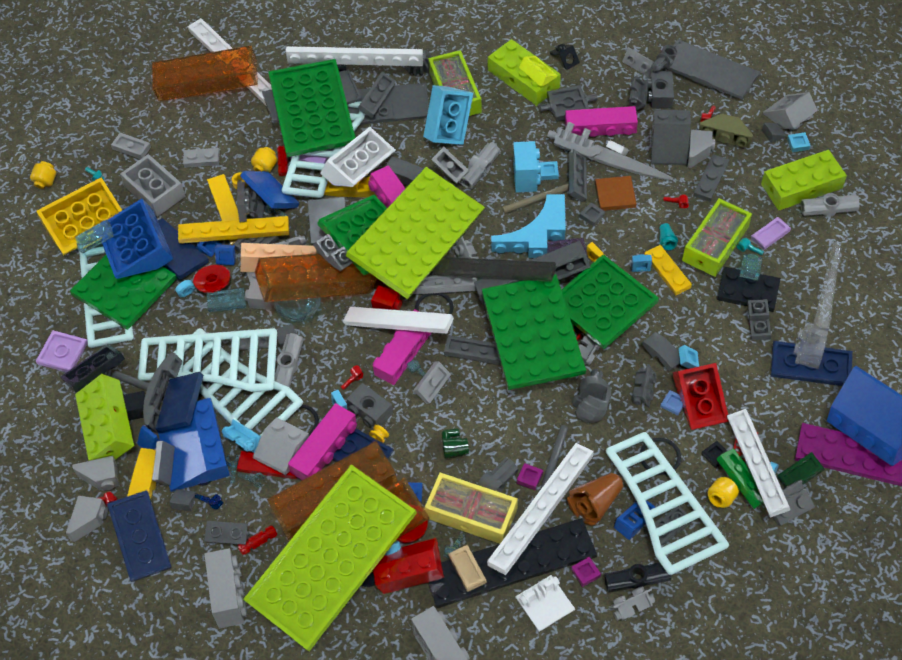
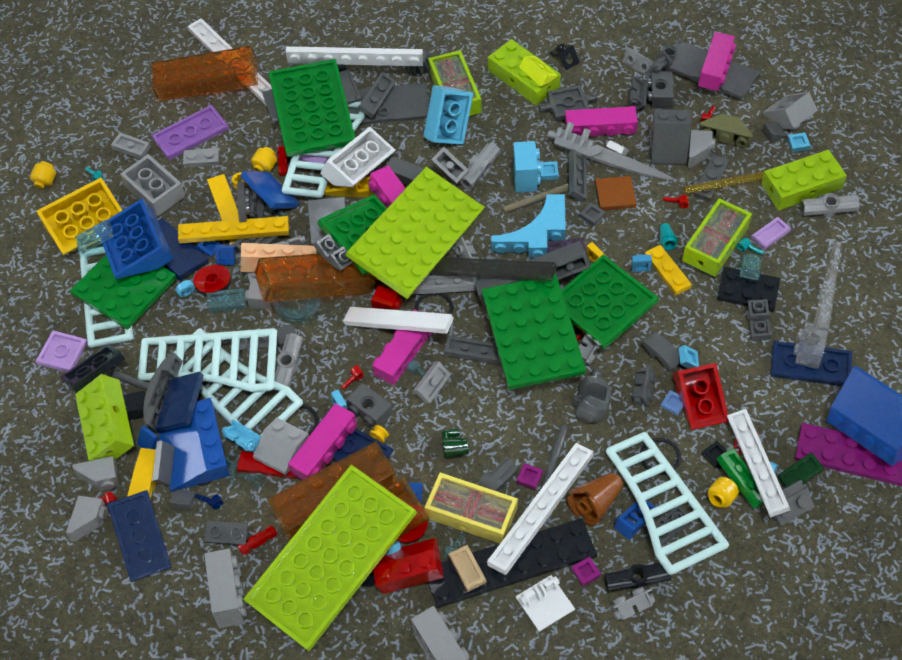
(190, 132): none -> medium lavender tile
(717, 61): none -> dark pink brick
(724, 182): none -> clear yellow bar

